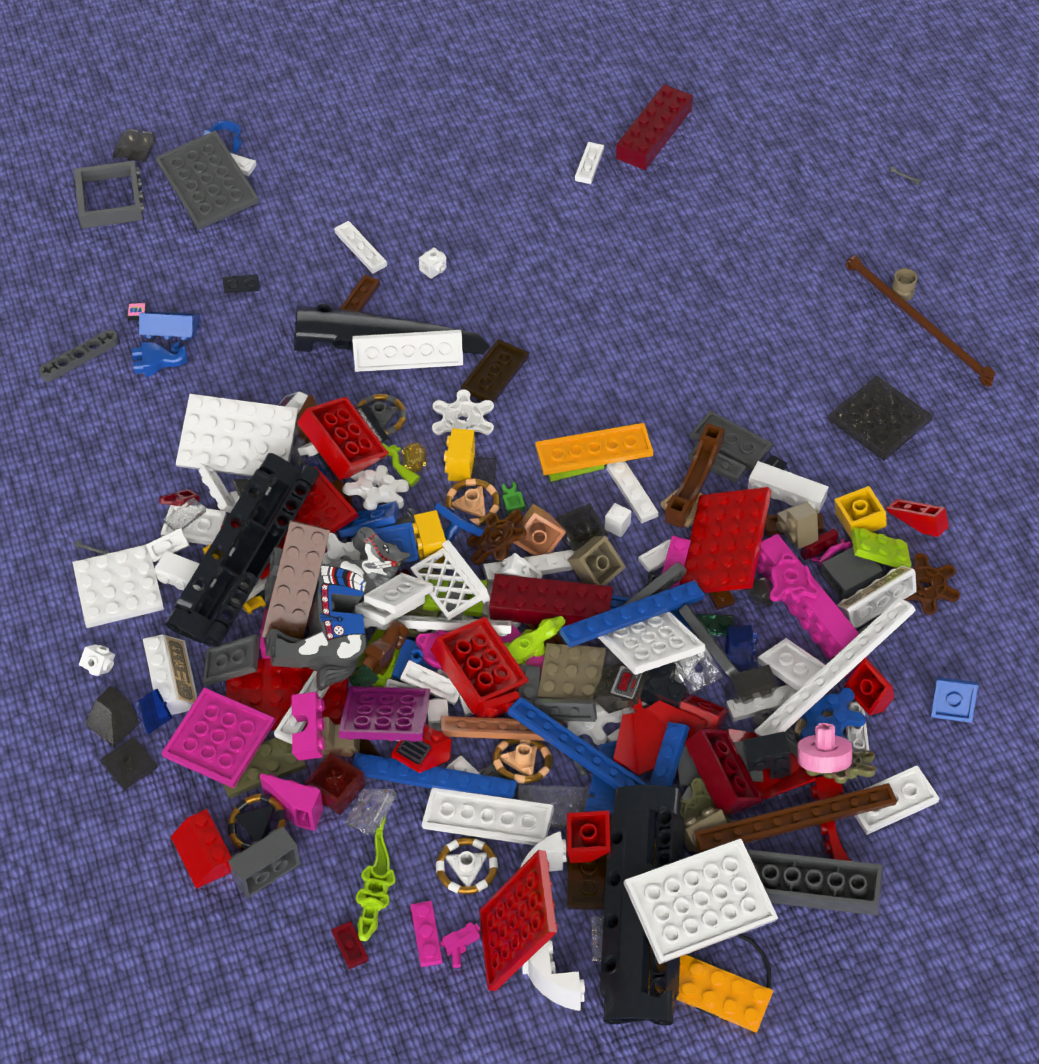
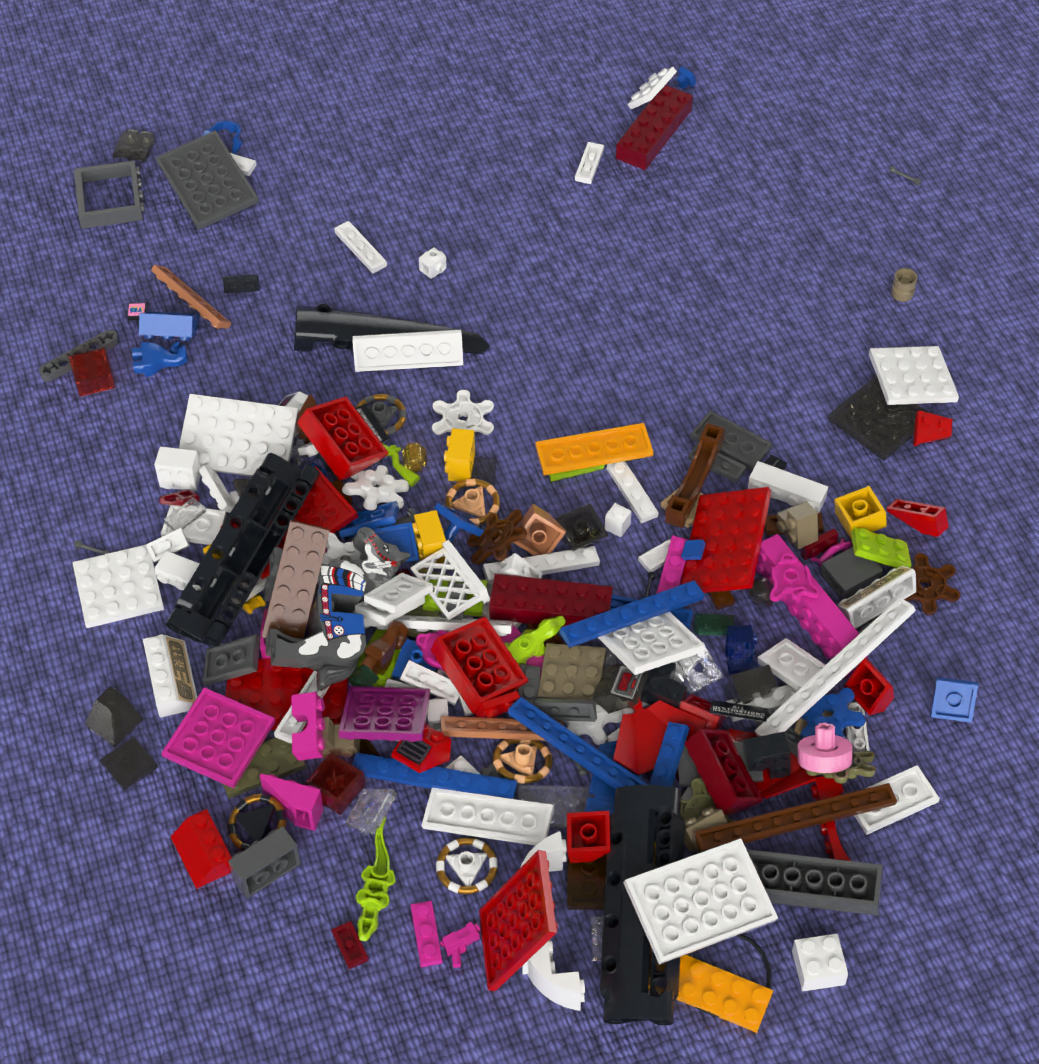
(92, 372): none -> clear red brick
(97, 659): white brick -> none
(152, 711): clear blue piece -> none
(178, 468): none -> white brick
(186, 293): none -> nougat plate
(361, 294): reddish brown plate -> none
(495, 371): dark brown plate -> none
(512, 499): bright green plate -> none
(596, 562): dark tan brick -> none
(652, 87): none -> white plate
(661, 583): dark grey beam -> none
(685, 78): none -> blue tile
(693, 549): none -> blue tile
(706, 638): dark grey beam -> none
(739, 710): none -> black sticker
(819, 962): none -> white brick
(913, 375): none -> white plate
(931, 428): none -> red wing
(986, 373): reddish brown hinge -> none

